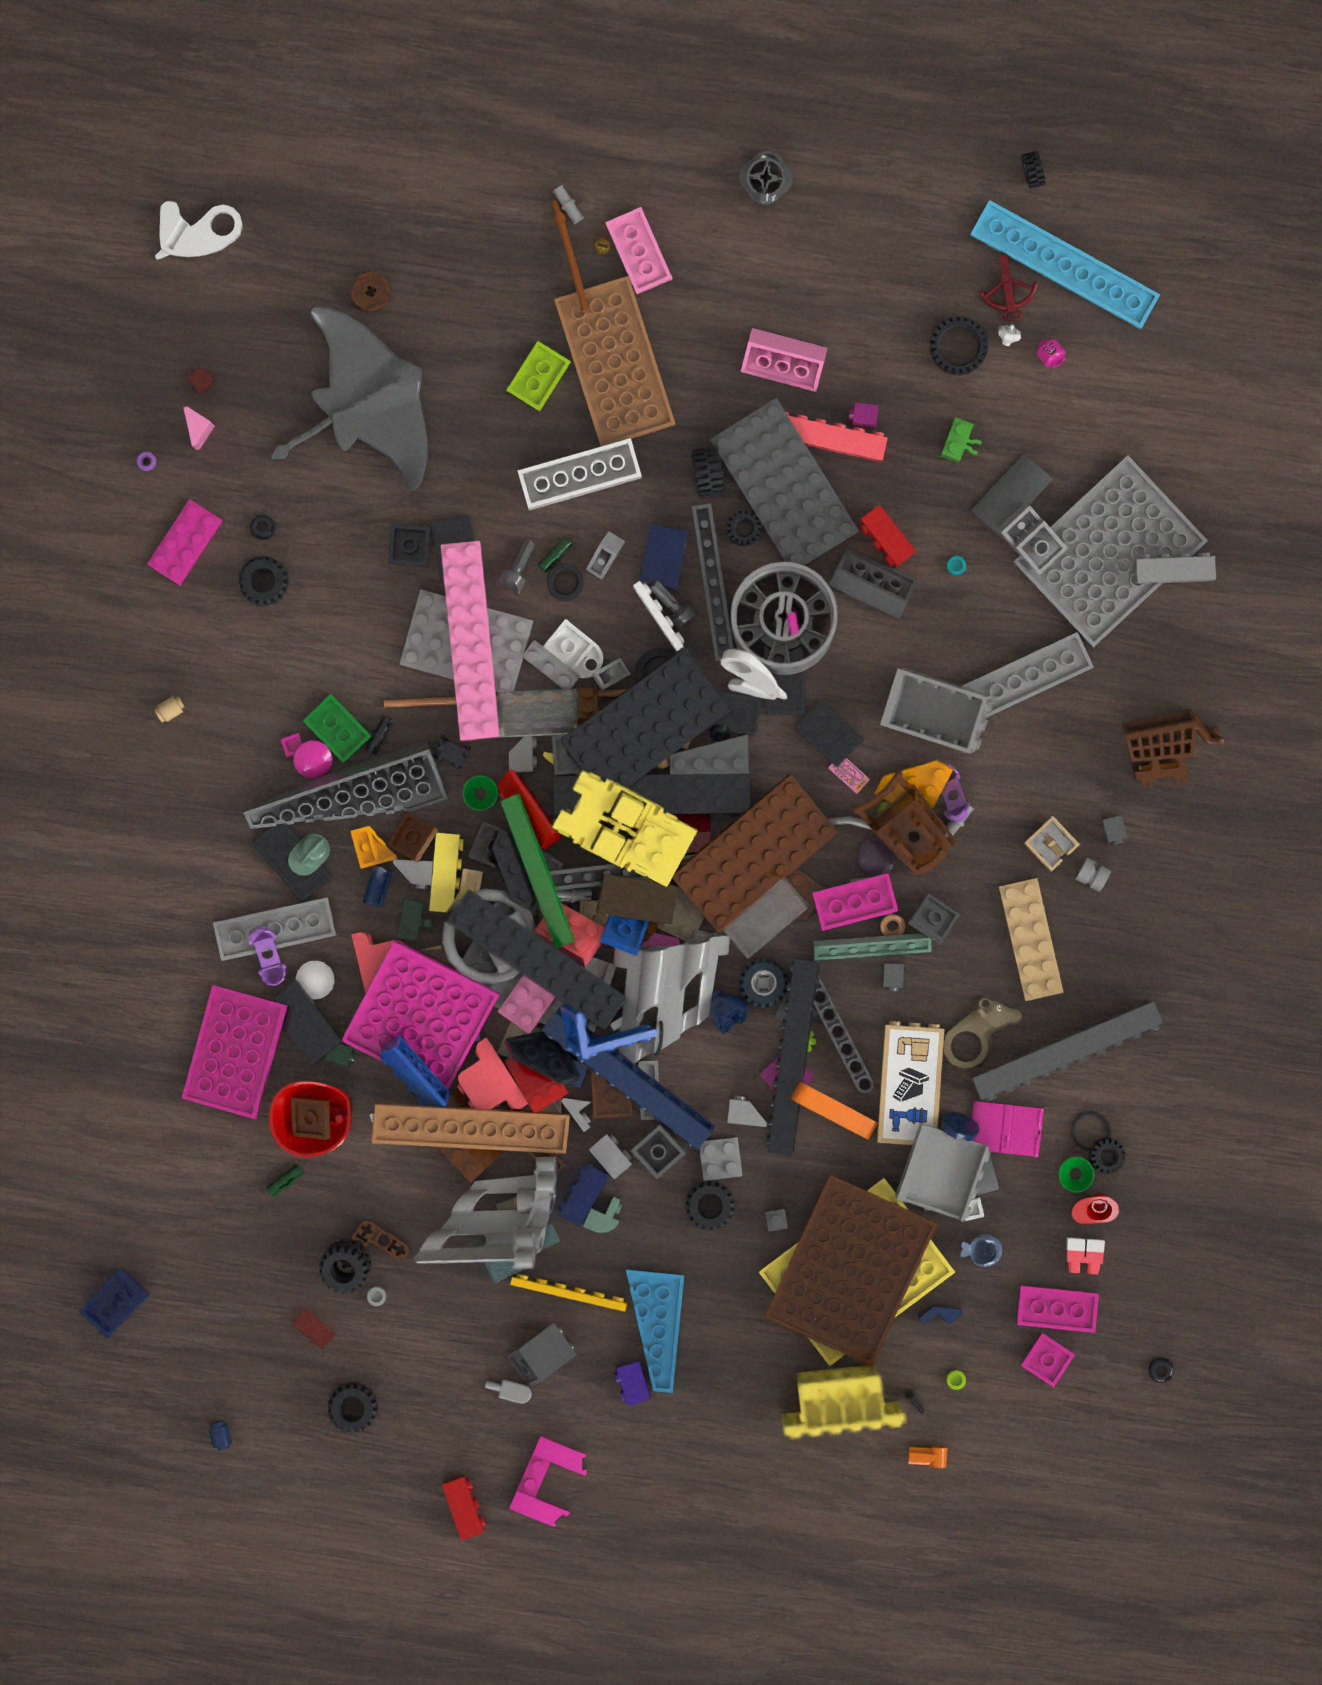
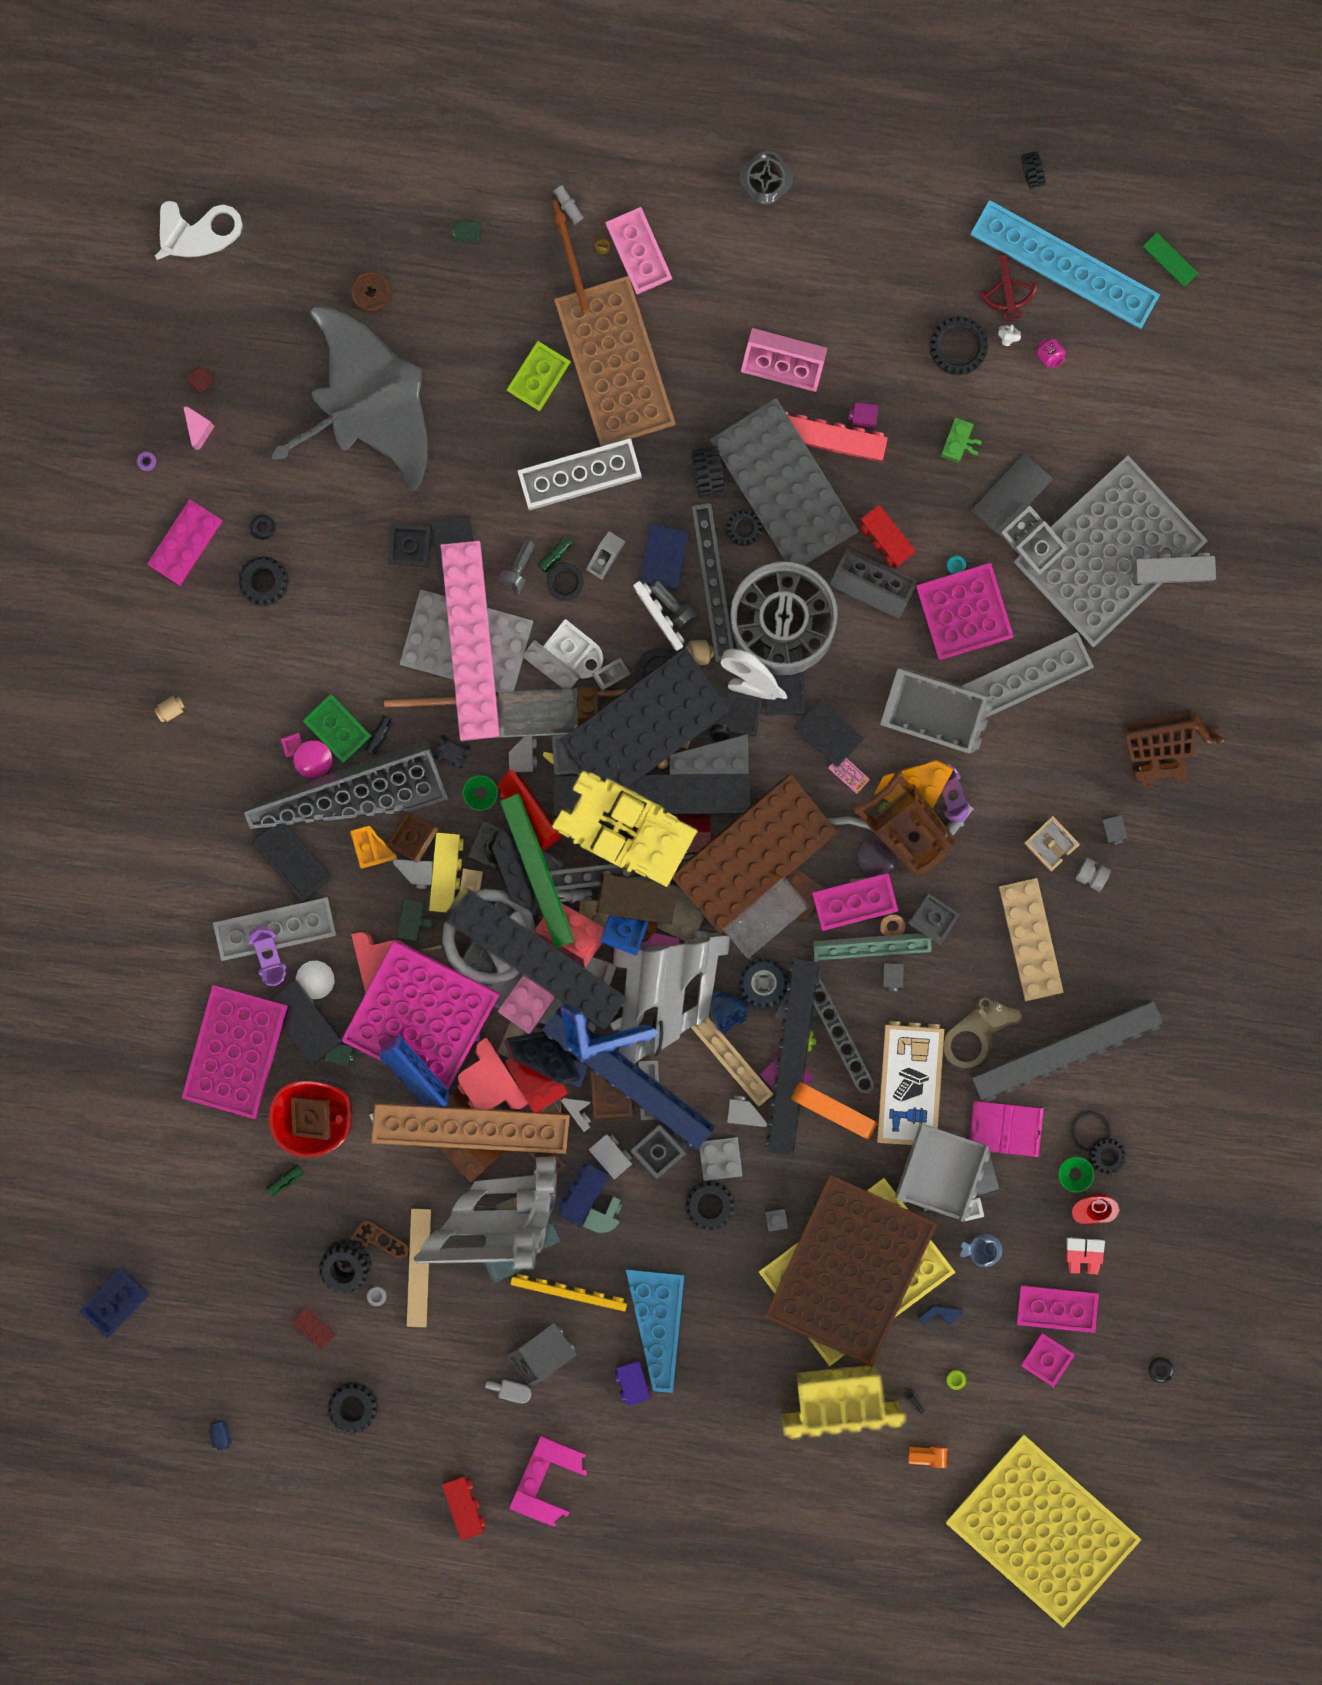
(309, 854): sand green piece -> none
(377, 886): dark blue tile -> none
(418, 1272): none -> tan tile
(467, 232): none -> clear green brick
(700, 651): none -> tan head
(733, 1061): none -> tan plate
(792, 623): dark pink tile -> none
(959, 1126): dark blue tile -> none
(964, 611): none -> dark pink plate
(1043, 1530): none -> light yellow plate
(1170, 260): none -> green tile

